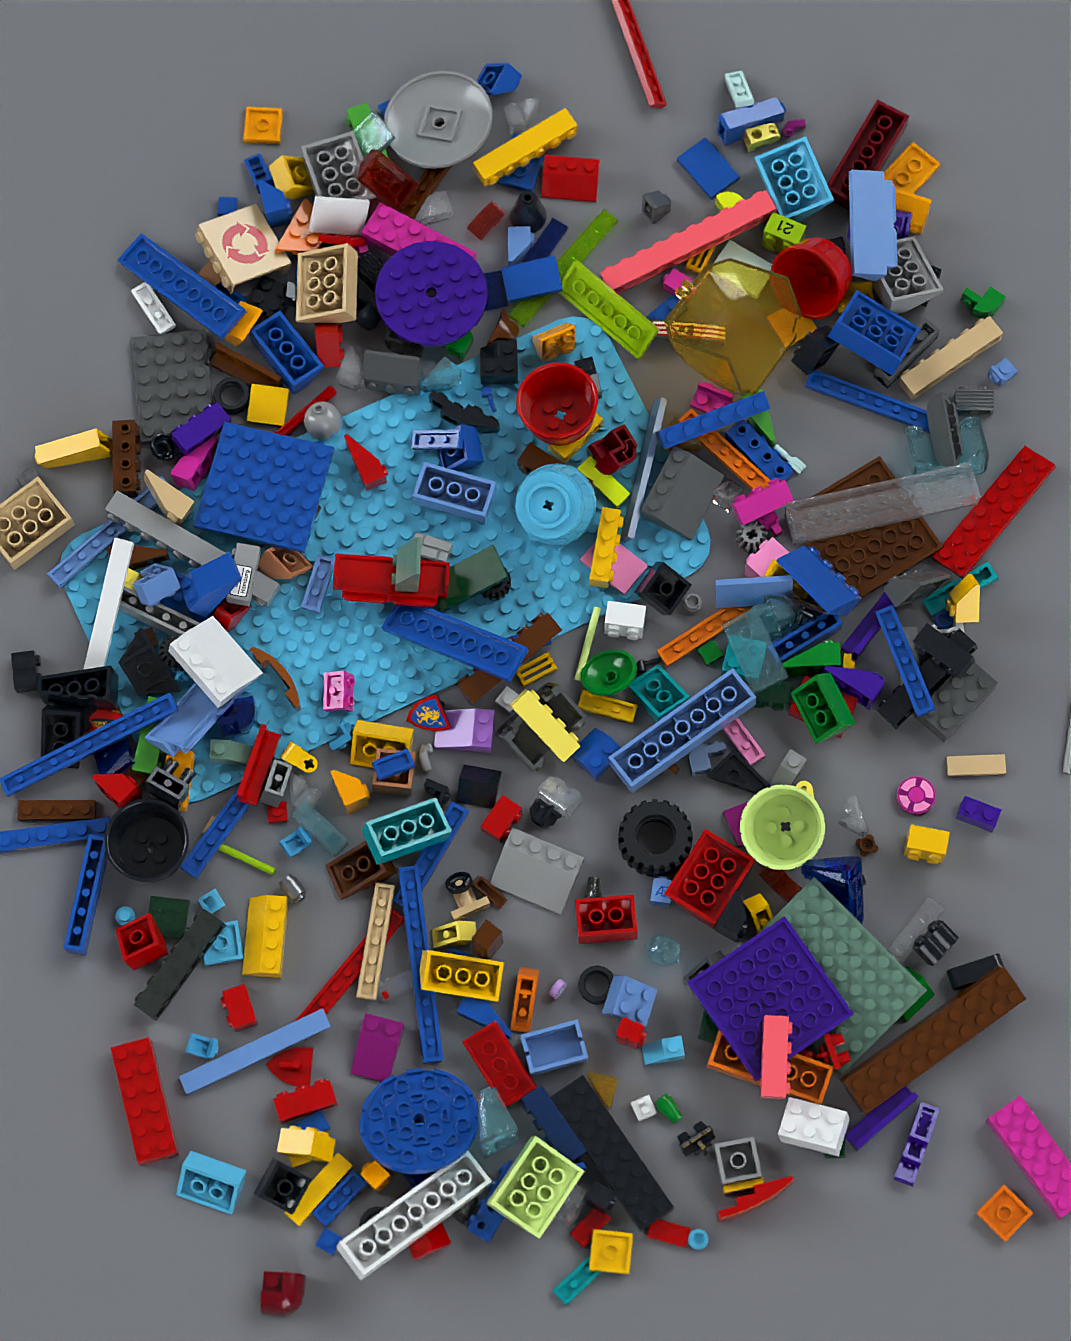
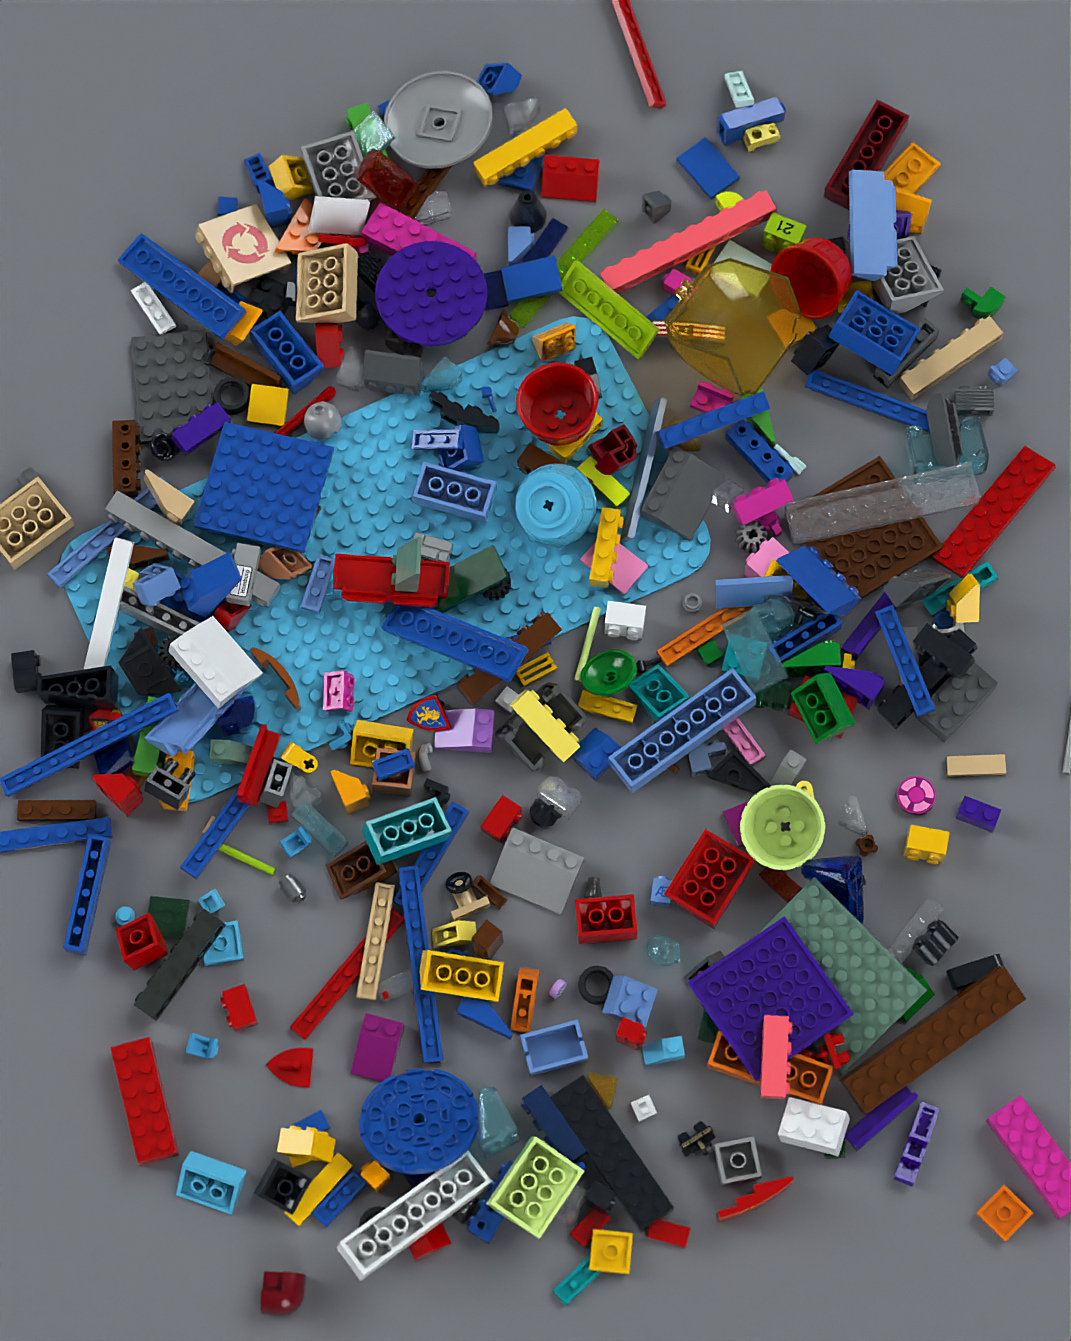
(74, 449): yellow slope -> none
(137, 827): black piece -> none
(194, 465): dark pink slope -> none
(254, 1051): medium blue tile -> none
(263, 125): light orange tile -> none
(265, 936): yellow slope -> none
(305, 1101): red brick -> none
(328, 1241): blue plate -> none
(367, 465): red slope -> none
(460, 347): green brick -> none
(478, 786): black slope -> none
(486, 220): clear red slope -> none
(499, 363): black slope -> none
(499, 1063): red tile -> none
(655, 812): black tyre -> none
(663, 588): black brick -> none
(668, 1108): green cone -> none
(698, 1239): medium azure plate -> none
(730, 456): orange plate -> none
(733, 919): black slope -> none
(741, 1186): yellow tile -> none
(758, 911): yellow slope -> none
(791, 126): magenta arm -> none
(794, 180): medium azure slope -> none

